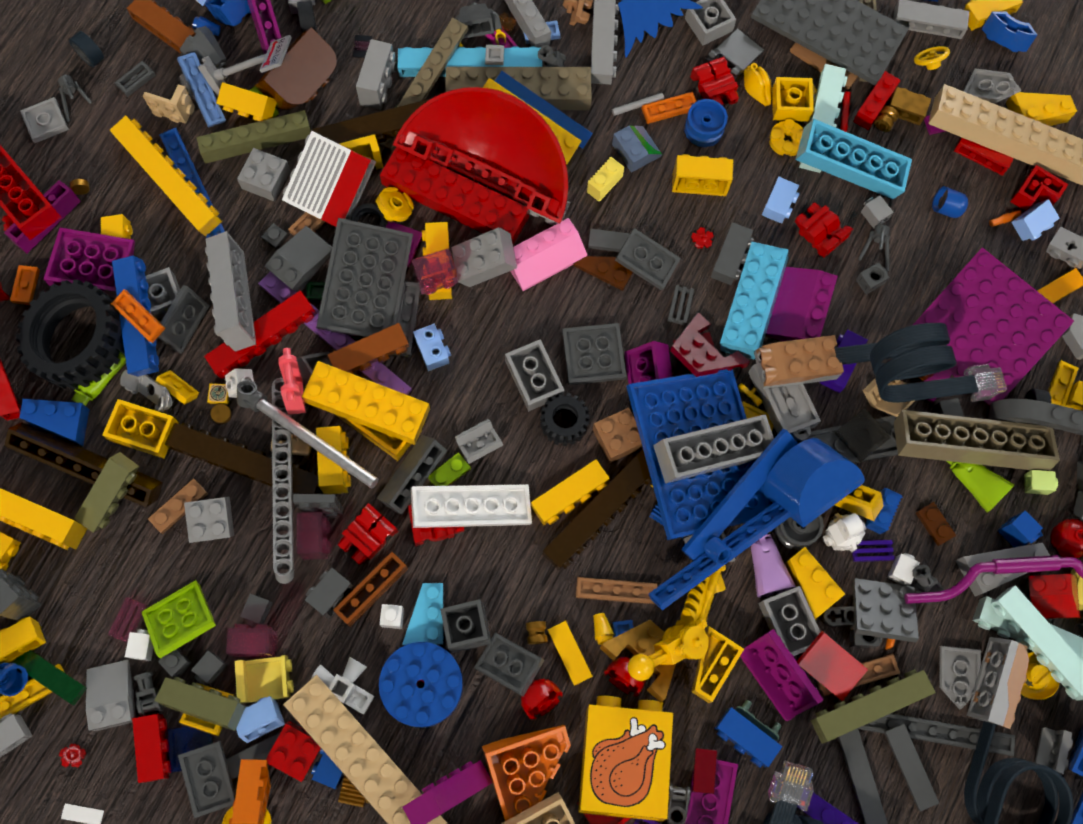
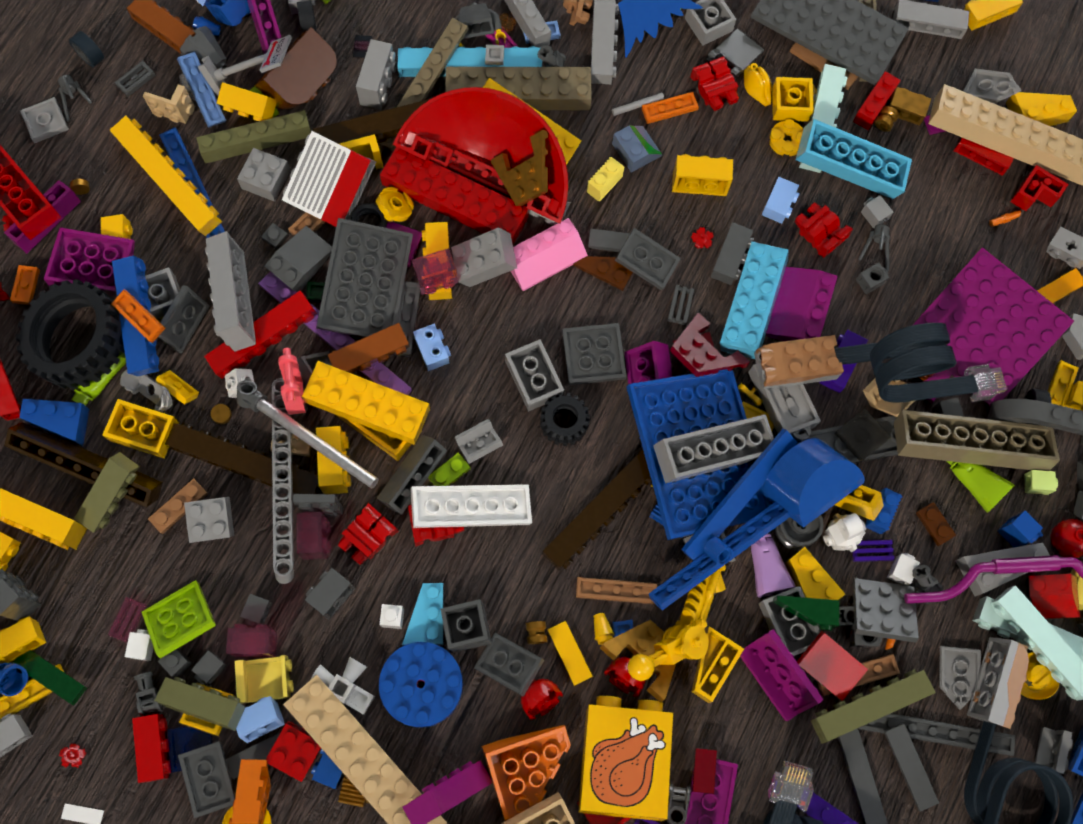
(109, 696): light grey slope -> none
(218, 394): tile -> none
(370, 589): dark orange brick -> none
(529, 178): none -> pearl gold wing
(544, 107): blue tile -> none
(570, 492): yellow brick -> none
(618, 435): medium nougat brick -> none
(705, 122): blue wheel -> none
(747, 738): blue brick -> none
(770, 732): sand green piece -> none
(814, 611): none -> dark green slope
(845, 111): red bar -> none
(932, 59): yellow piece -> none
(954, 205): blue helmet -> none
(1009, 31): blue brick -> none
(1035, 220): light blue brick -> none

